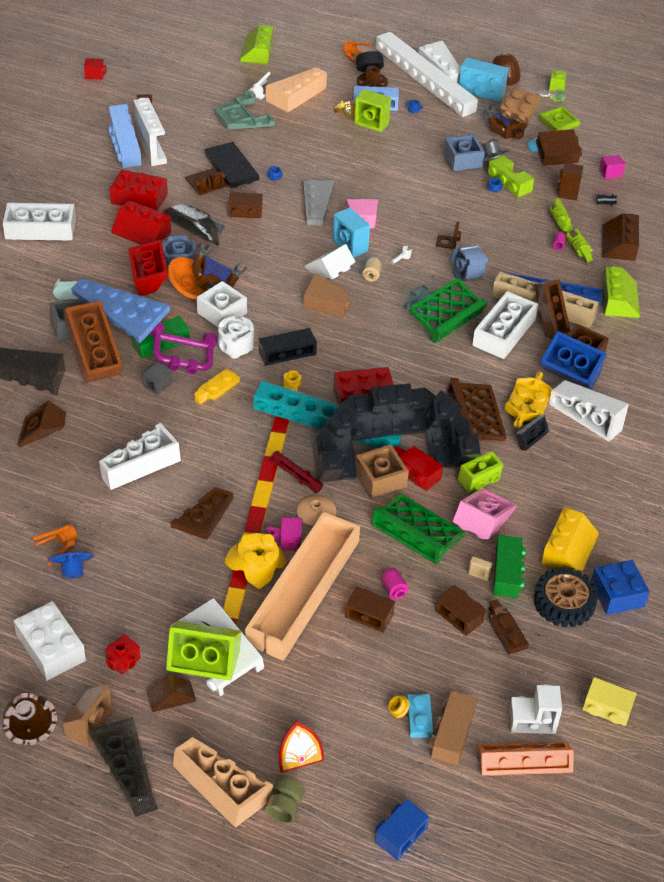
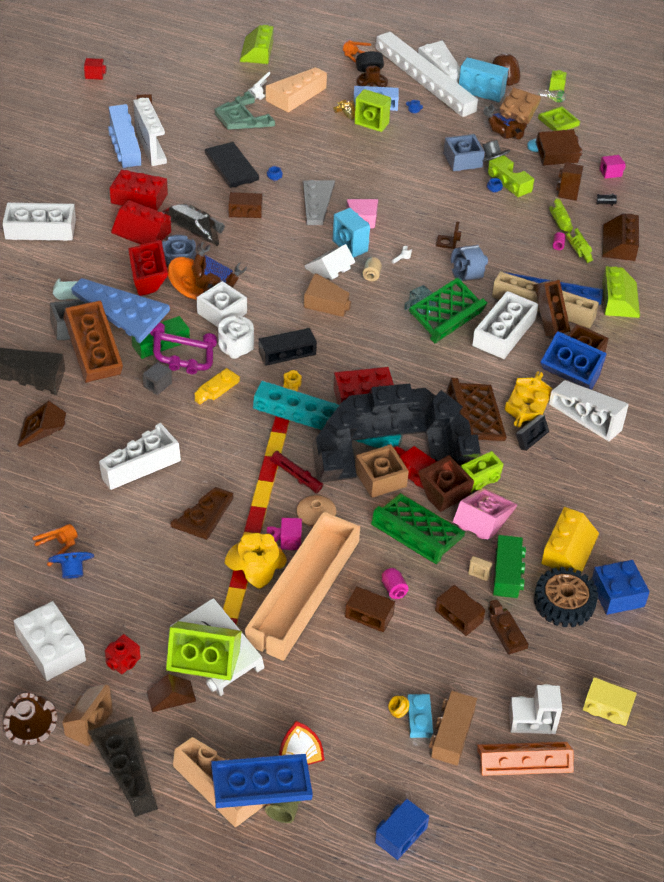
(207, 181): reddish brown hinge -> none
(261, 780): none -> blue plate
(445, 483): none -> copper slope

